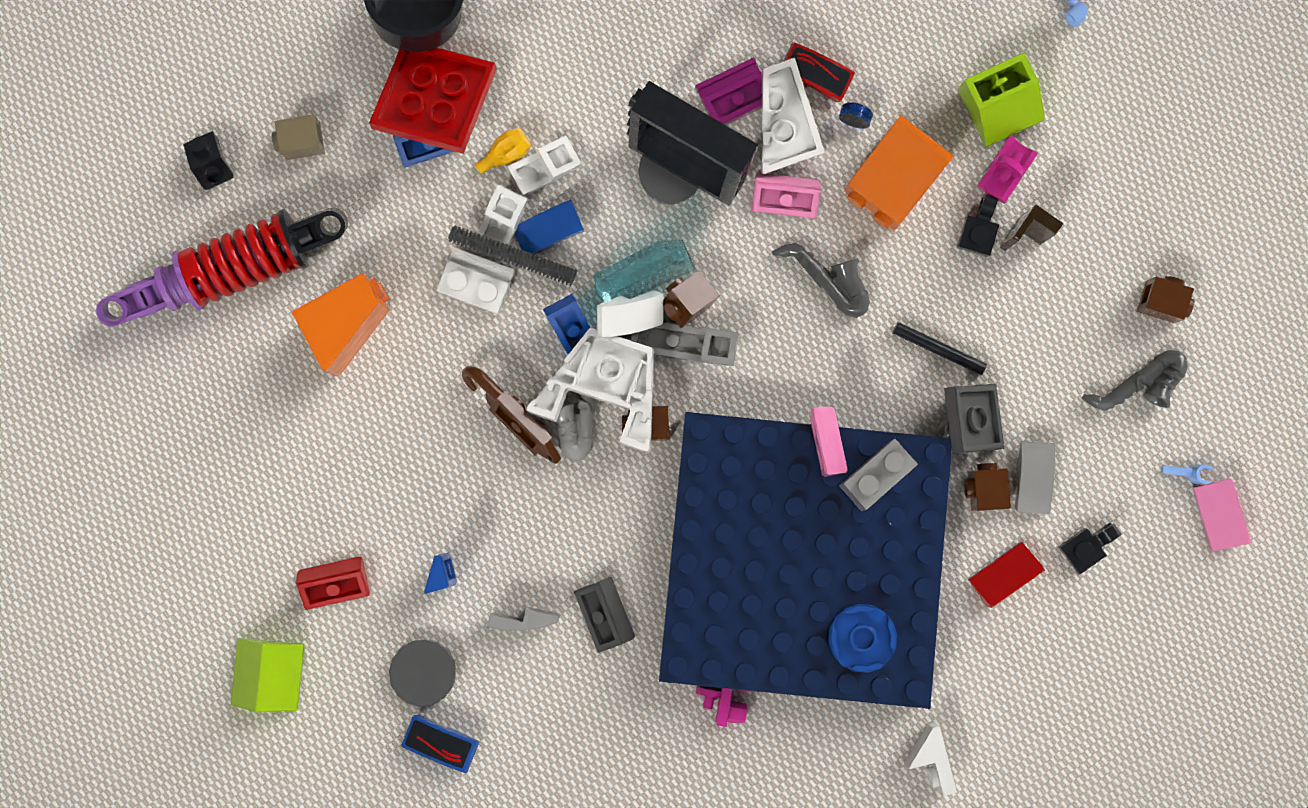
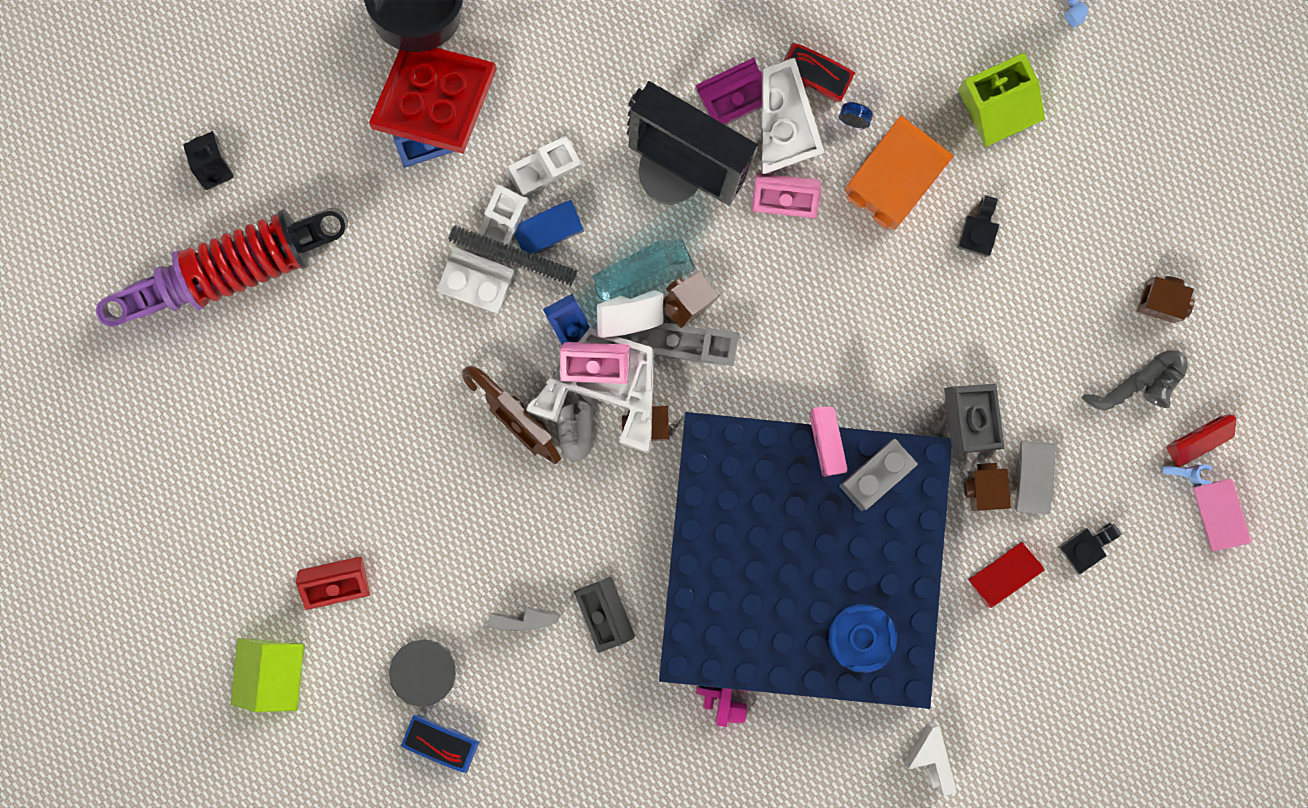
(298, 137): dark tan brick -> none
(342, 321): orange slope -> none
(441, 574): blue slope -> none
(505, 150): yellow piece -> none
(594, 362): none -> bright pink slope
(844, 289): dark grey piece -> none
(939, 348): black bar -> none
(1007, 170): dark pink hips -> none
(1036, 225): dark brown panel -> none
(1202, 440): none -> red slope

